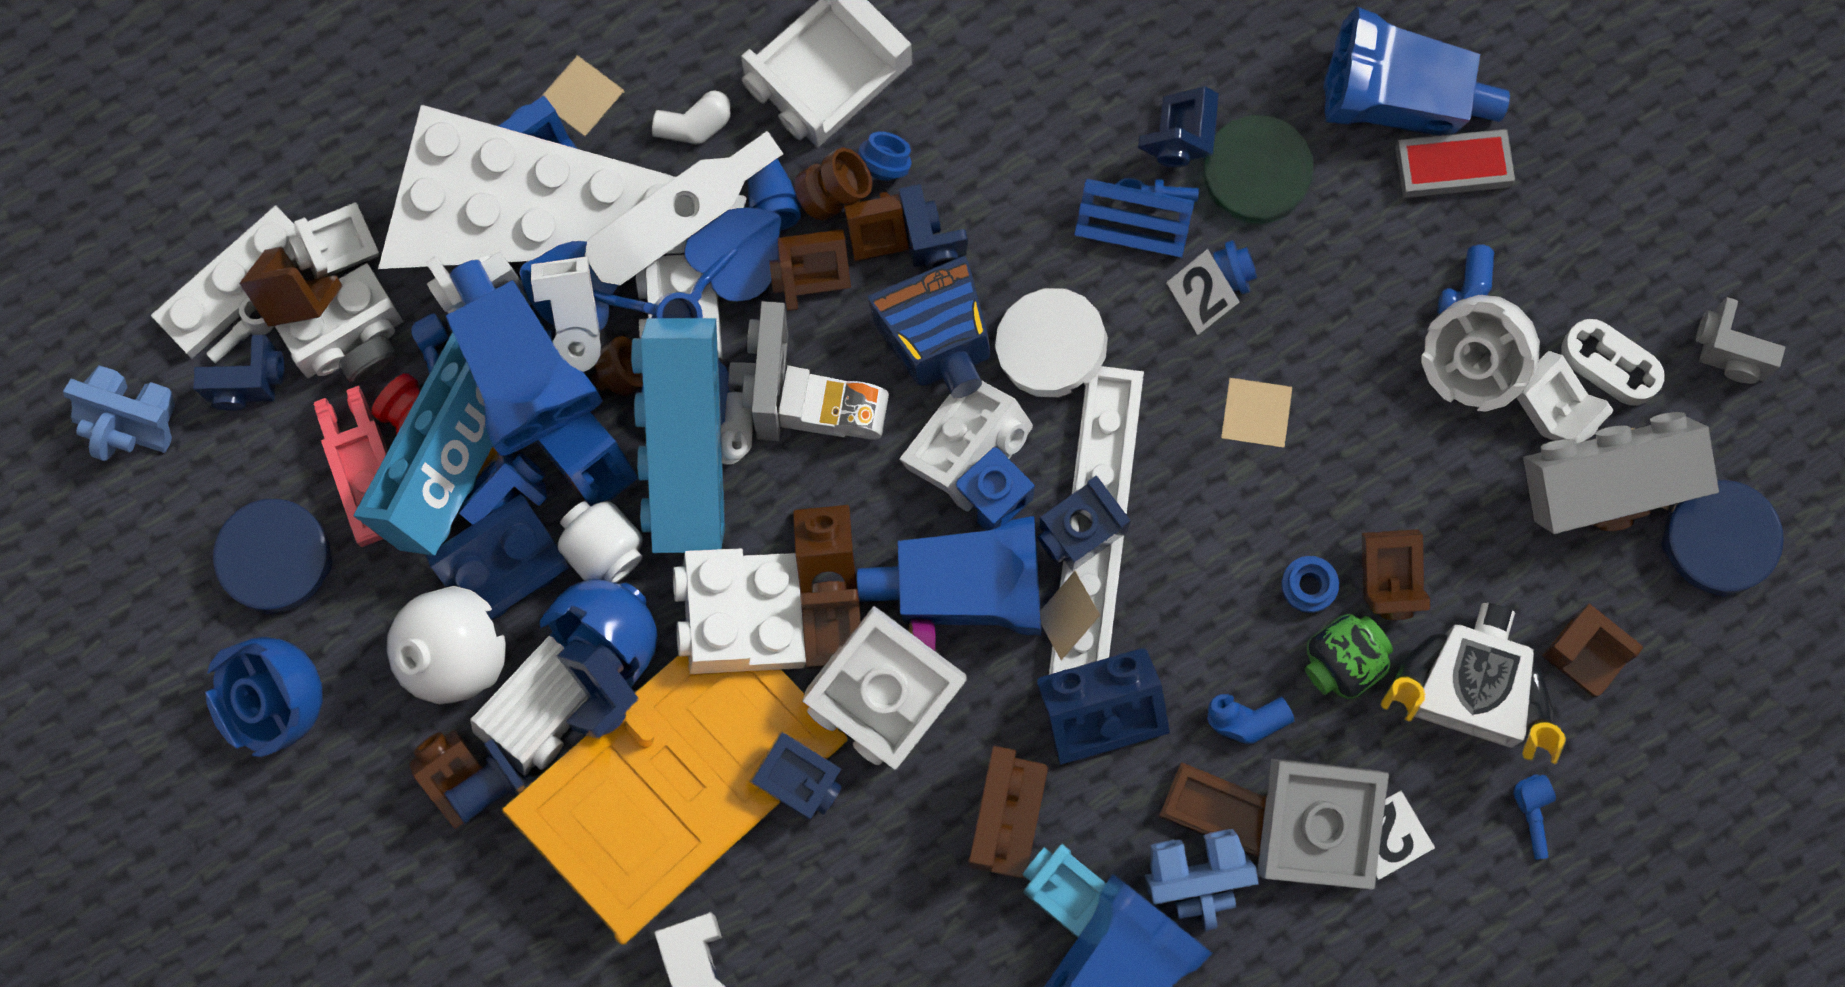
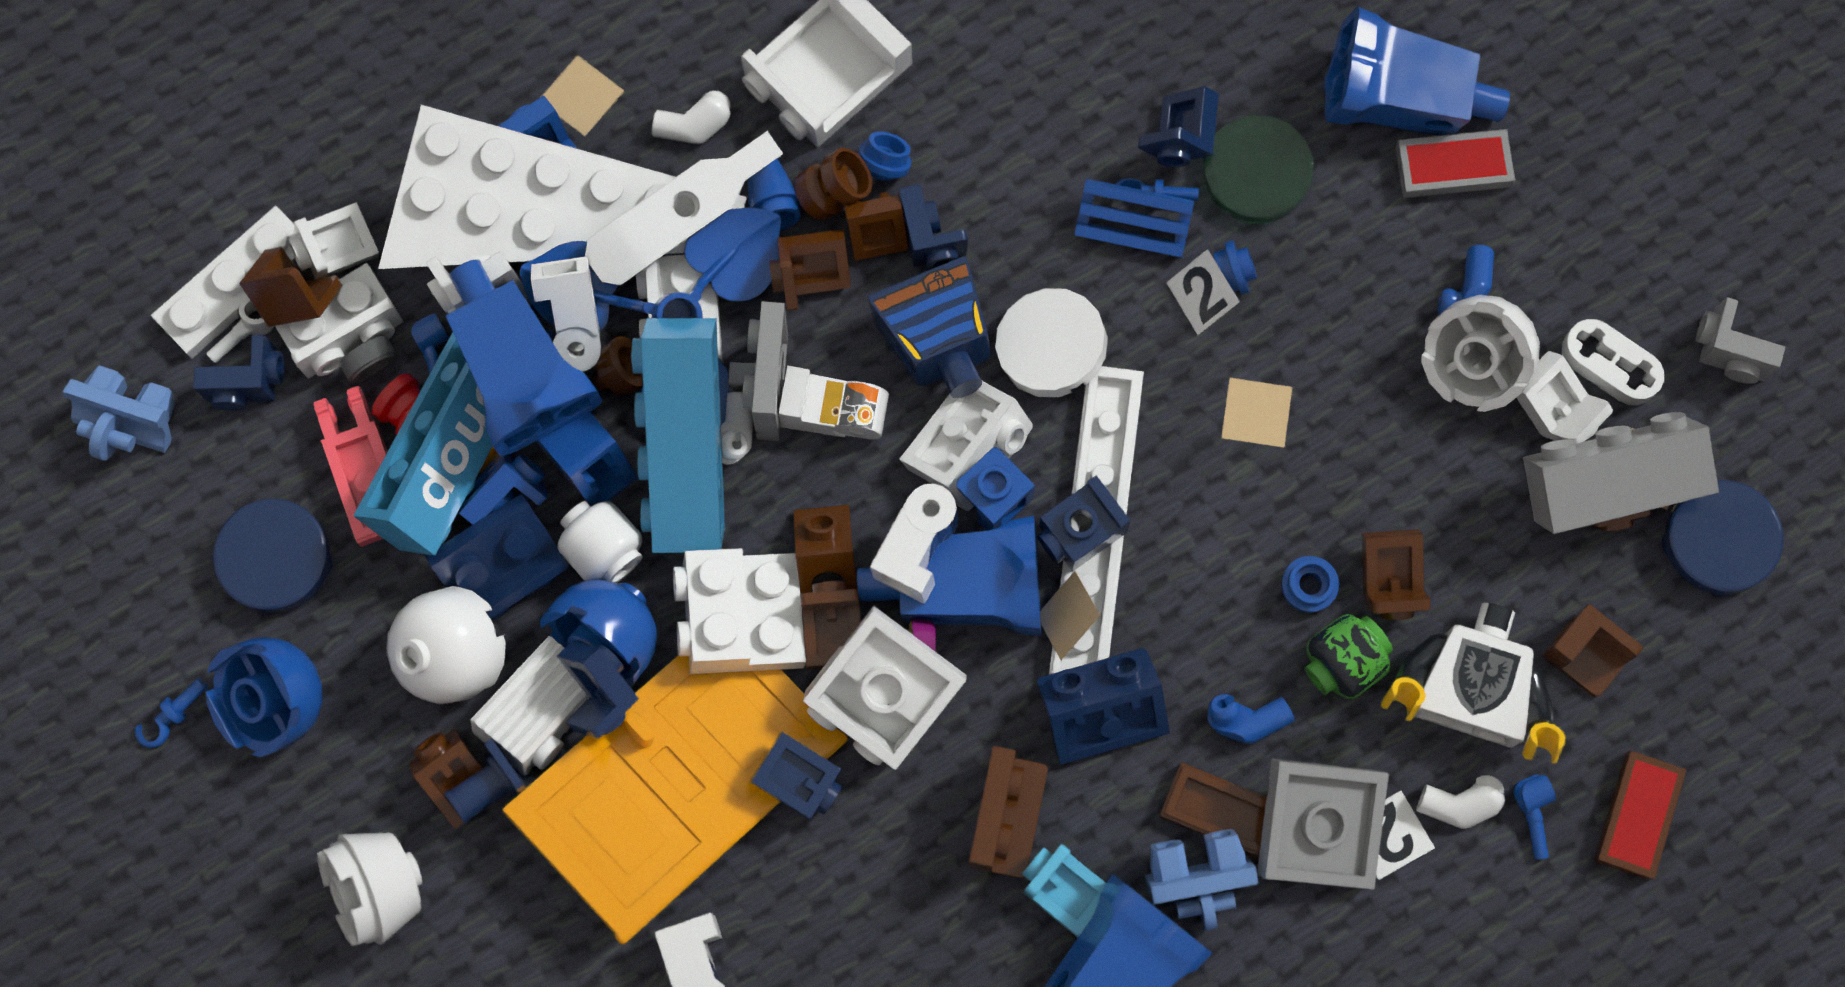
(172, 711): none -> blue hand
(371, 885): none -> white cone
(920, 526): none -> white leg
(1467, 808): none -> white arm
(1640, 815): none -> tile

